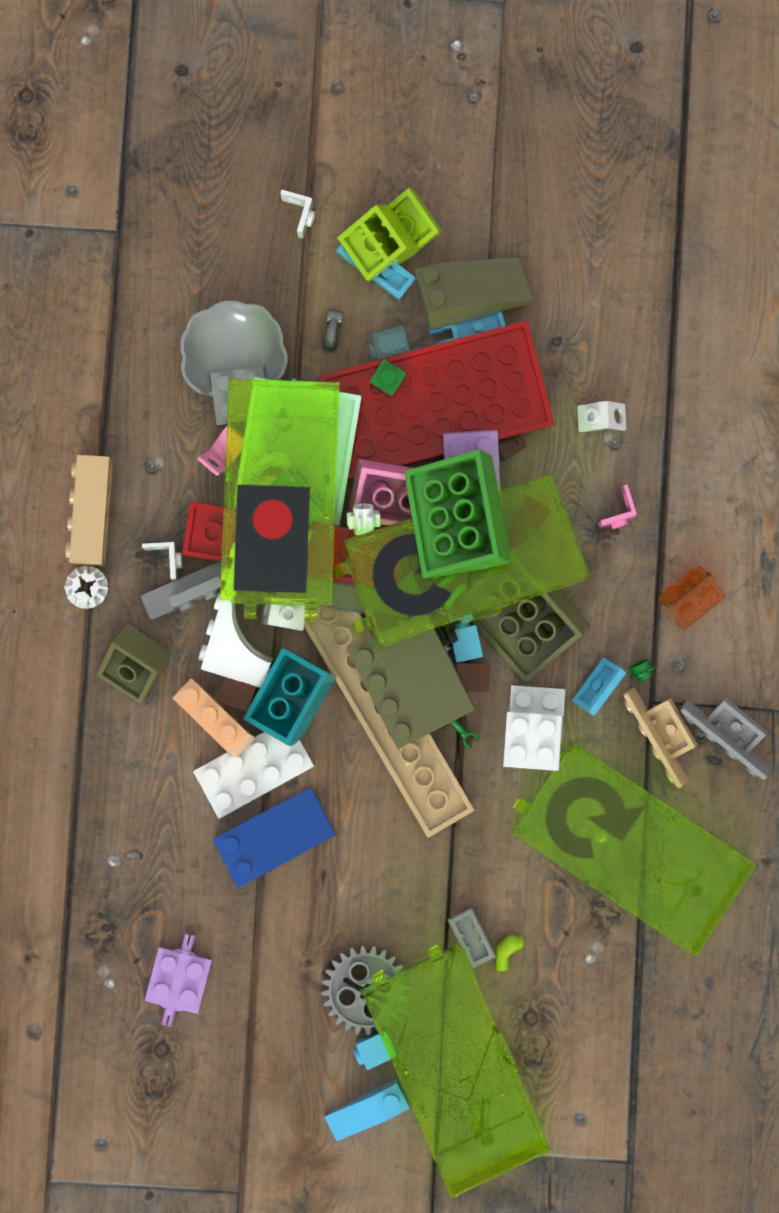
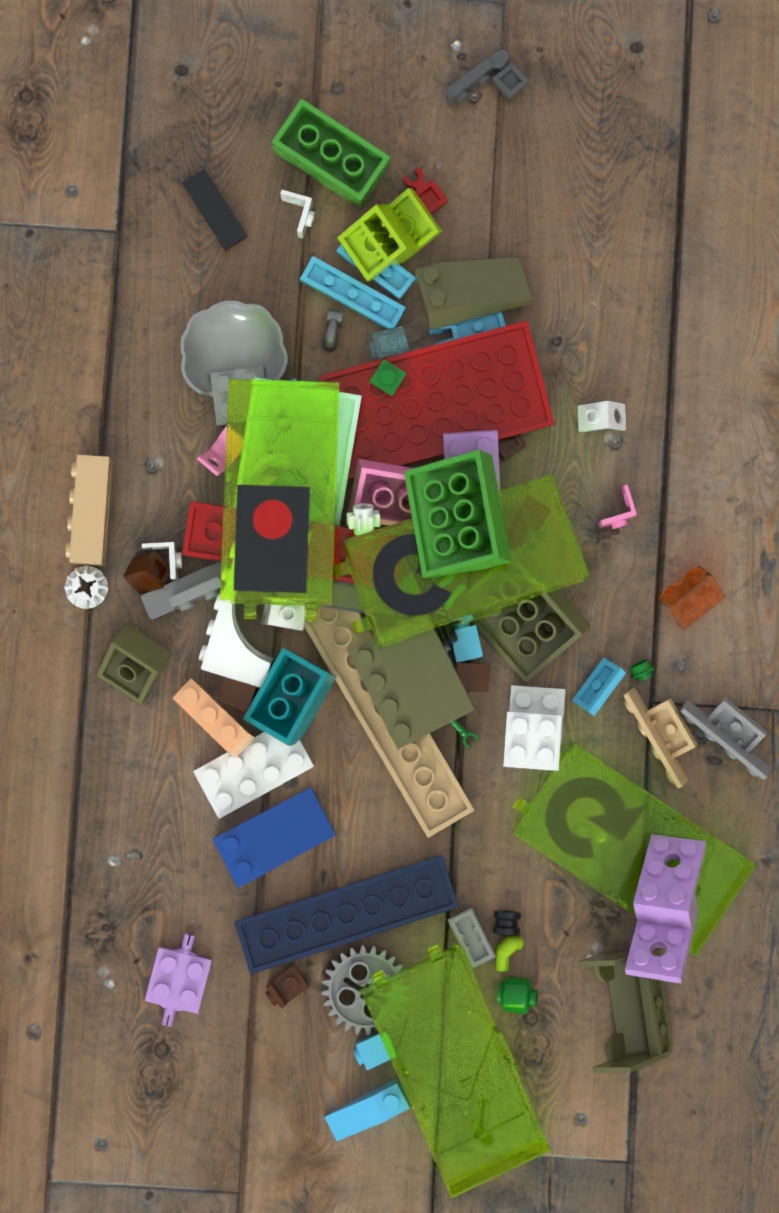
(147, 572): none -> reddish brown panel
(214, 210): none -> black tile
(286, 986): none -> reddish brown bracket
(331, 153): none -> bright green brick
(346, 914): none -> dark blue plate
(352, 293): none -> medium azure plate
(427, 192): none -> red plate
(478, 76): none -> dark grey hinge
(506, 922): none -> black wheel
(510, 81): none -> dark grey plate
(517, 995): none -> green head
(638, 1012): none -> olive windscreen
(665, 908): none -> lavender bracket

